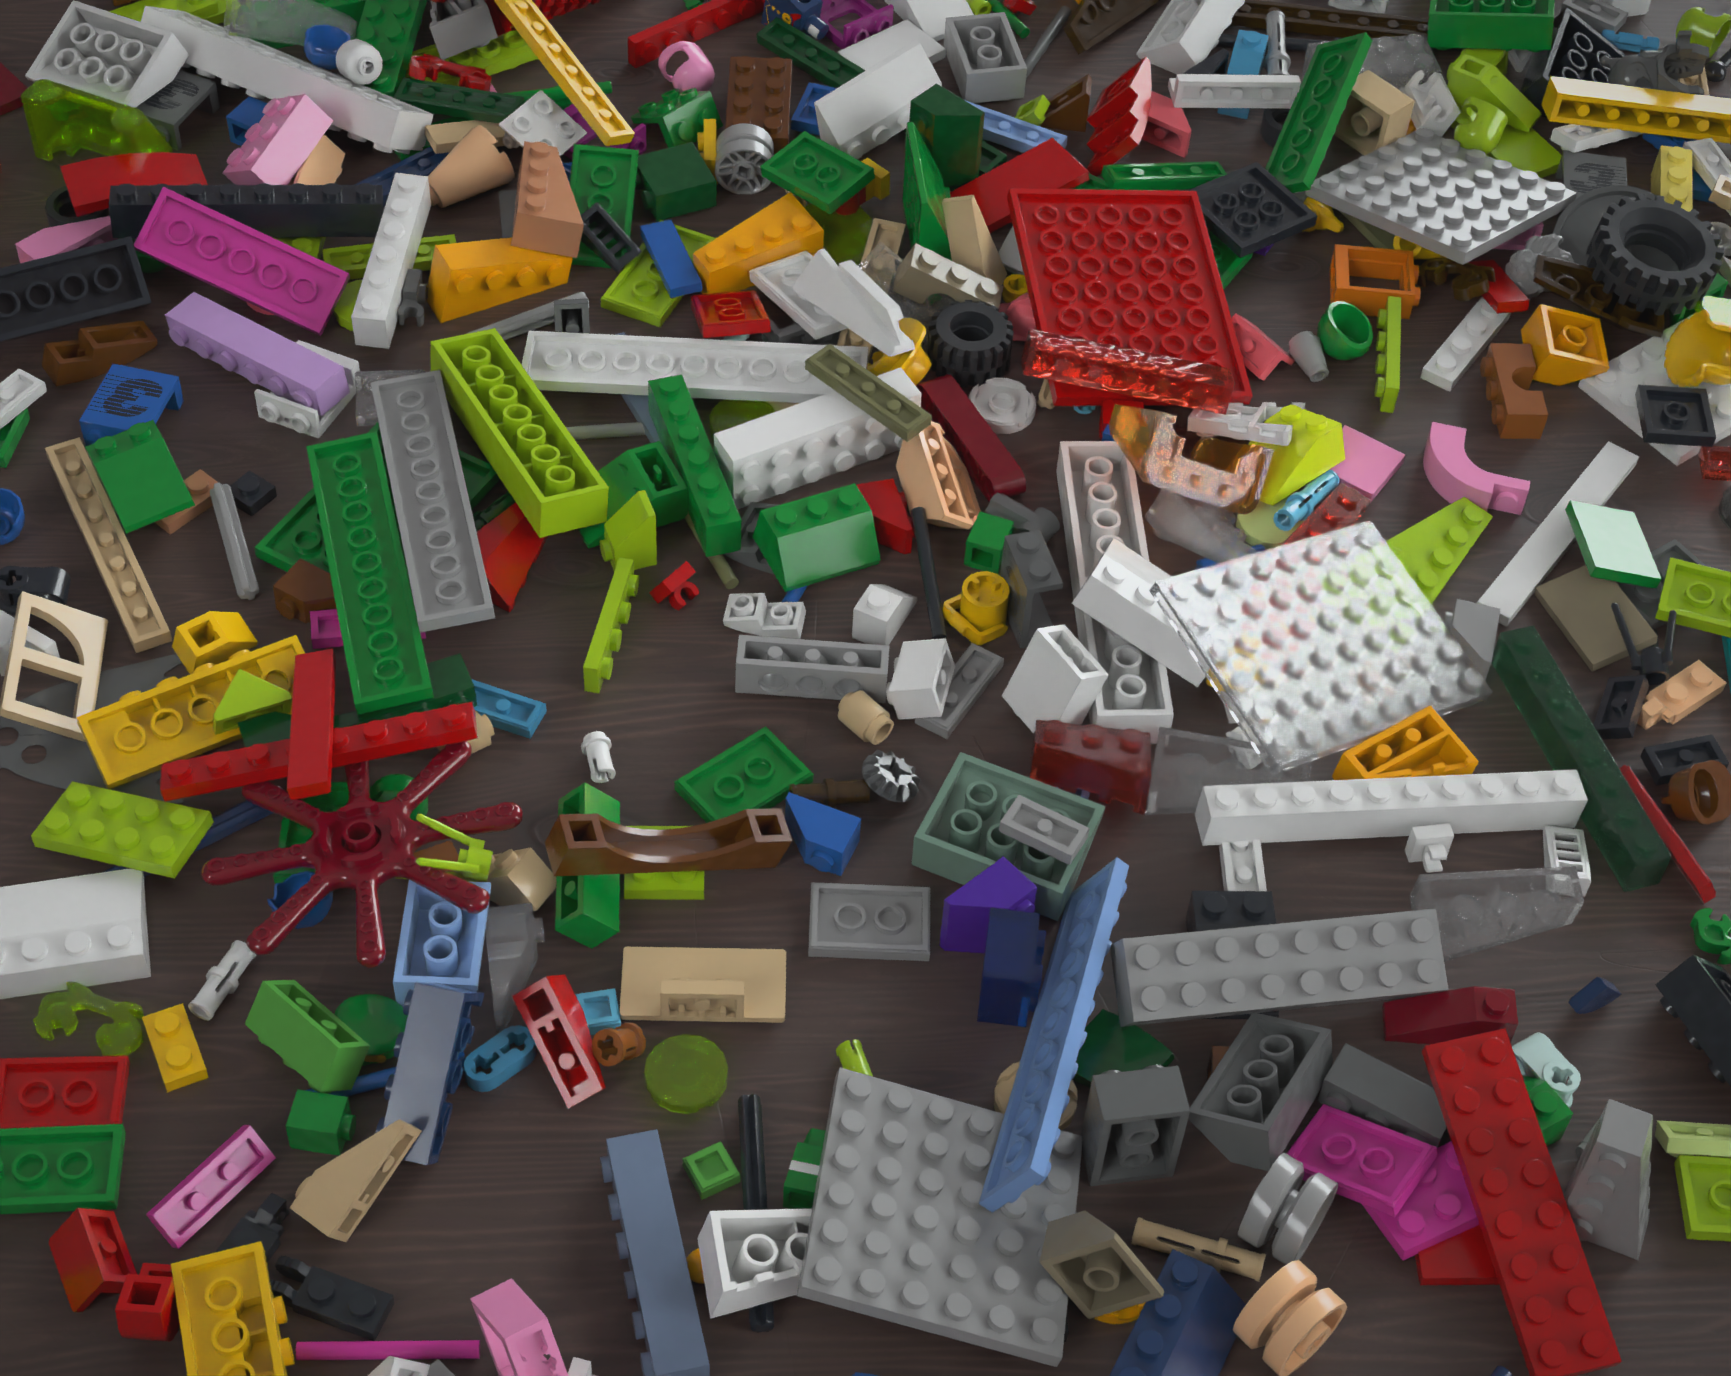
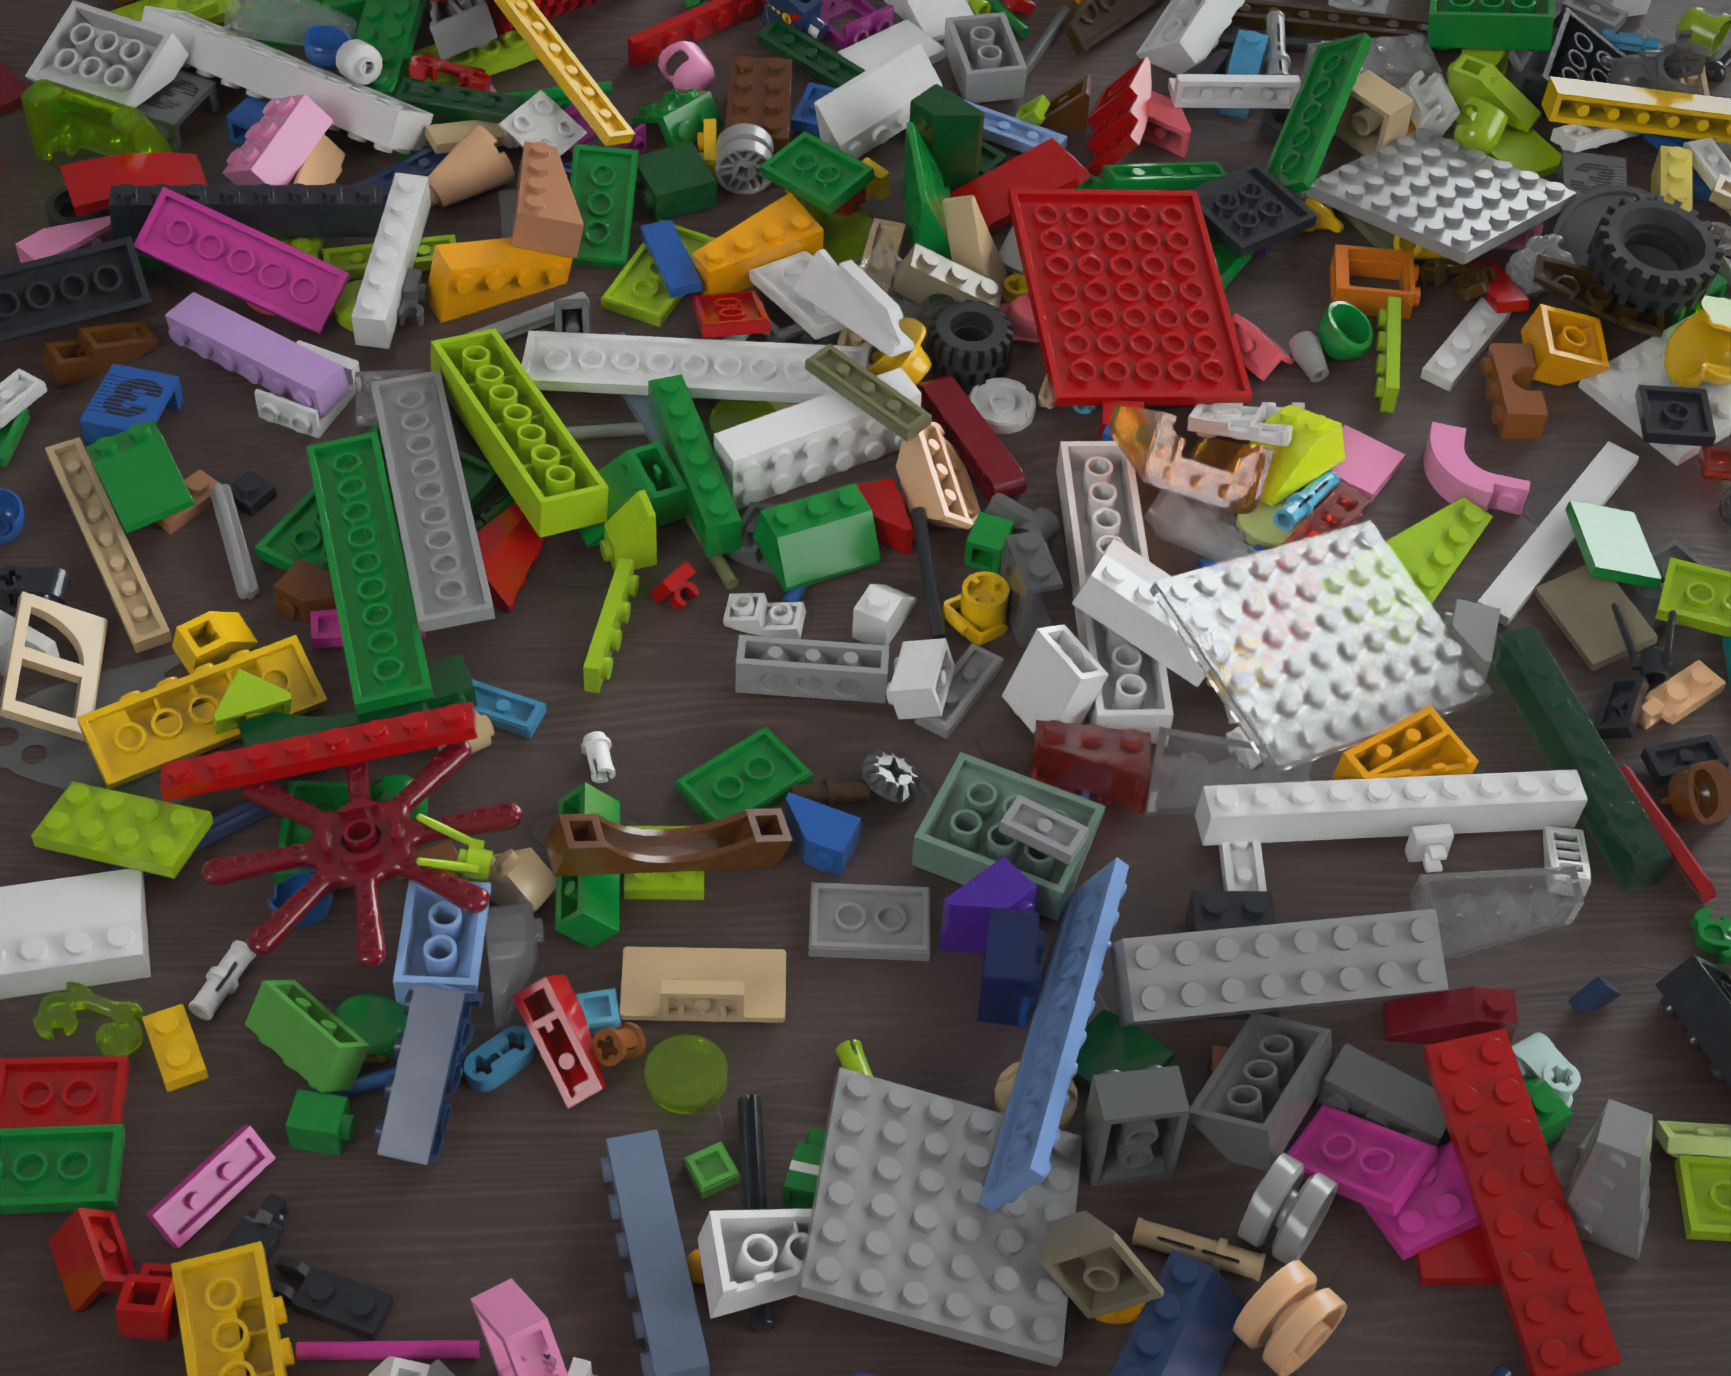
(312, 725): red tile -> none
(348, 1185): tan slope -> none
(605, 222): black slope -> none
(865, 717): tan brick -> none
(1127, 371): clear red brick -> none

